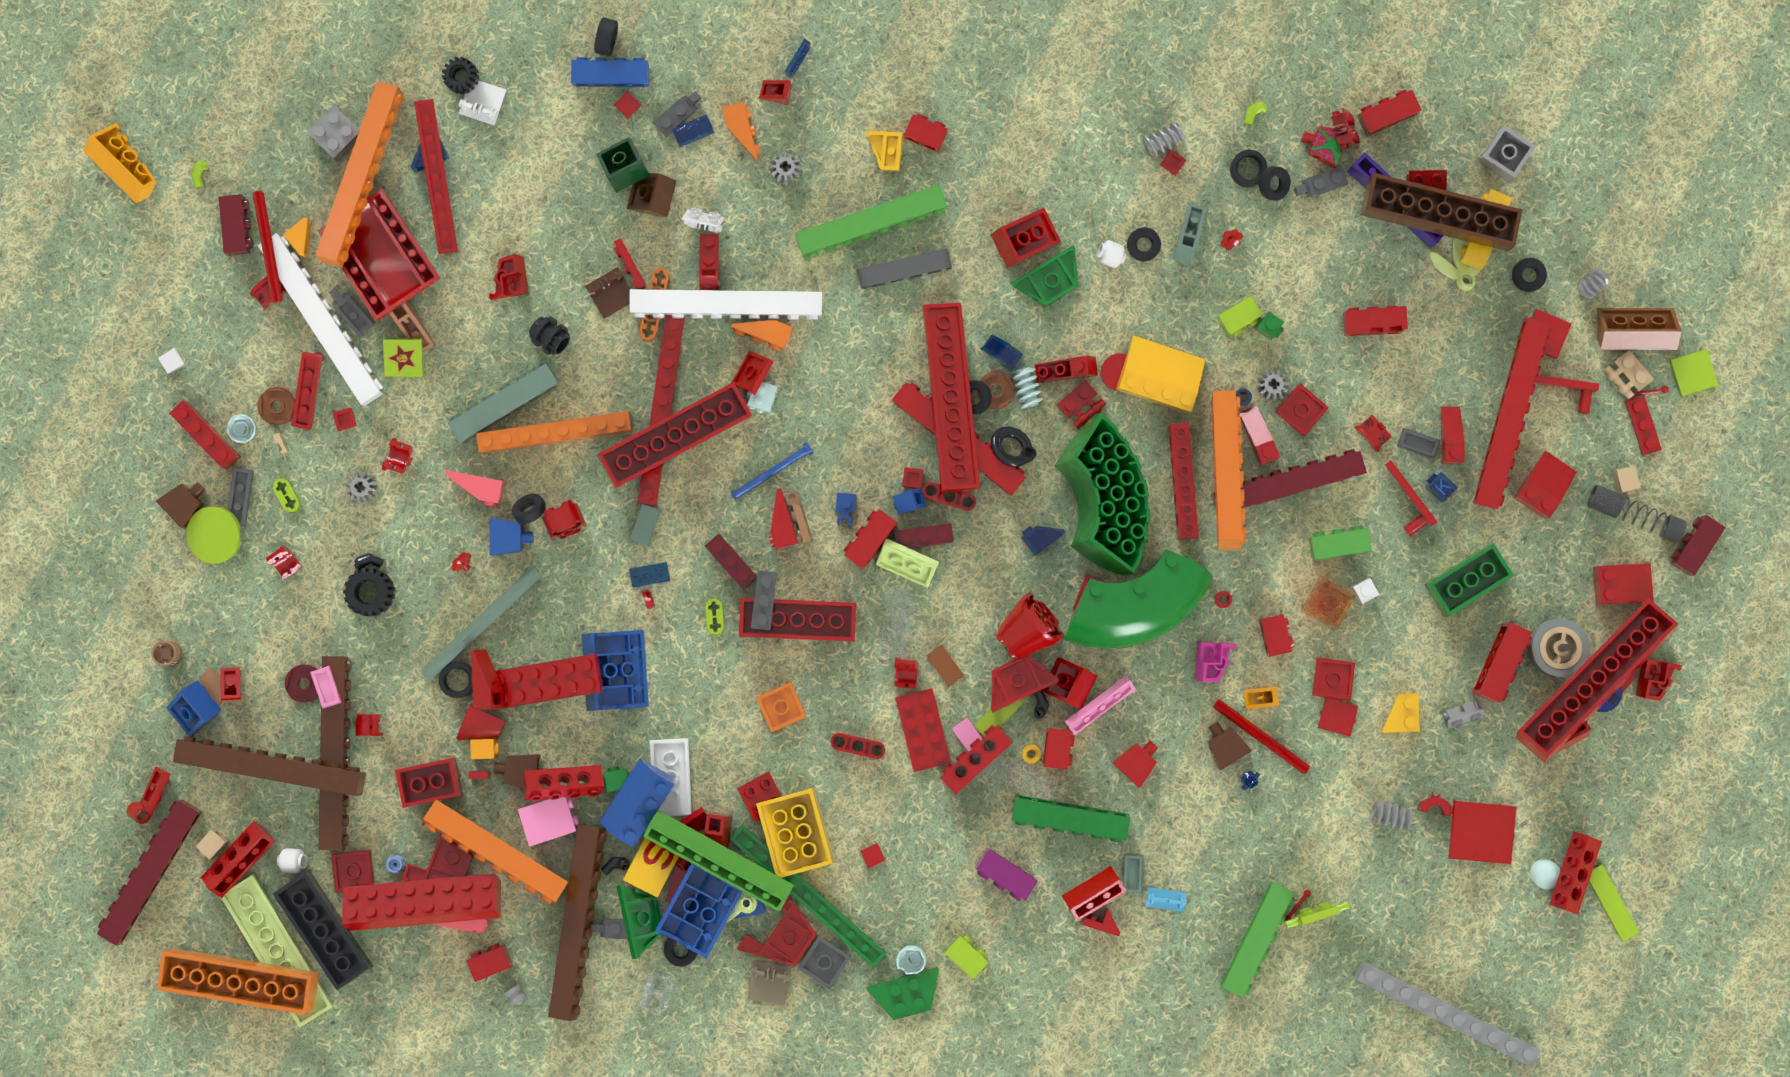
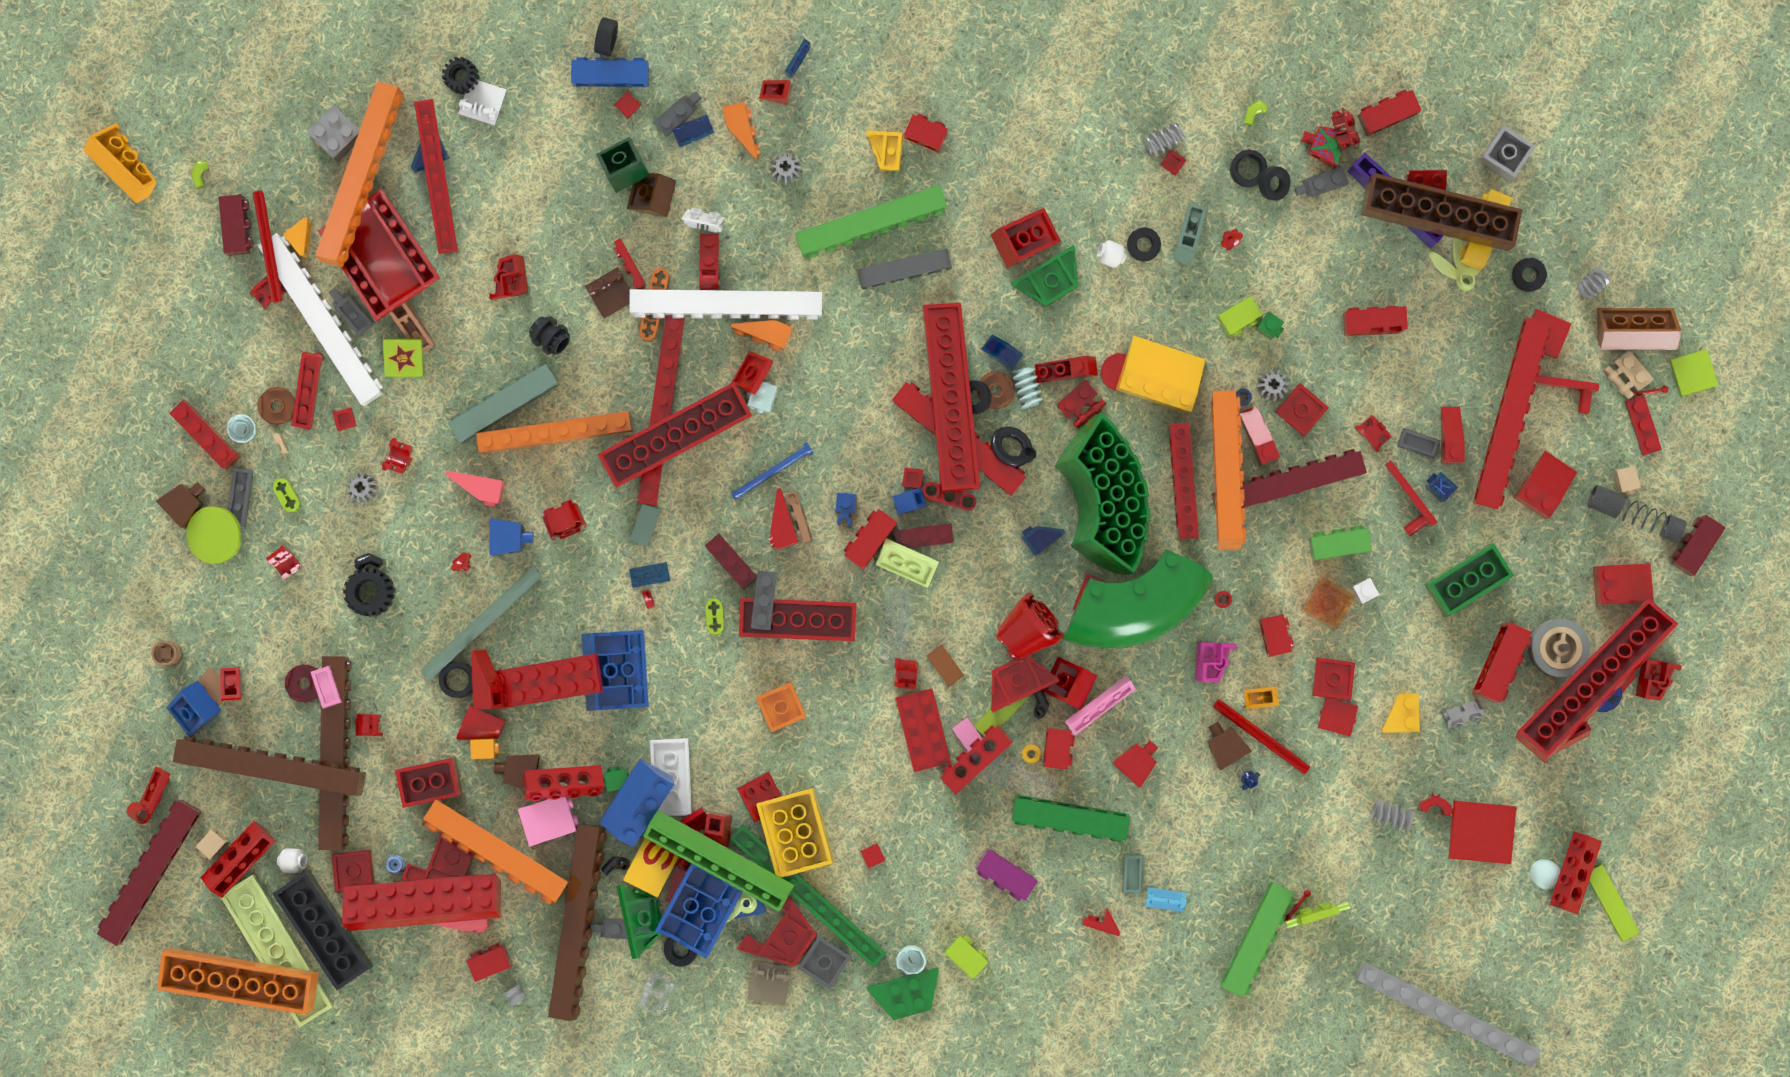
(171, 361): white tile -> none
(479, 775): red tile -> none
(525, 502): black tyre -> none
(866, 751): red beam -> none
(1094, 893): red brick -> none

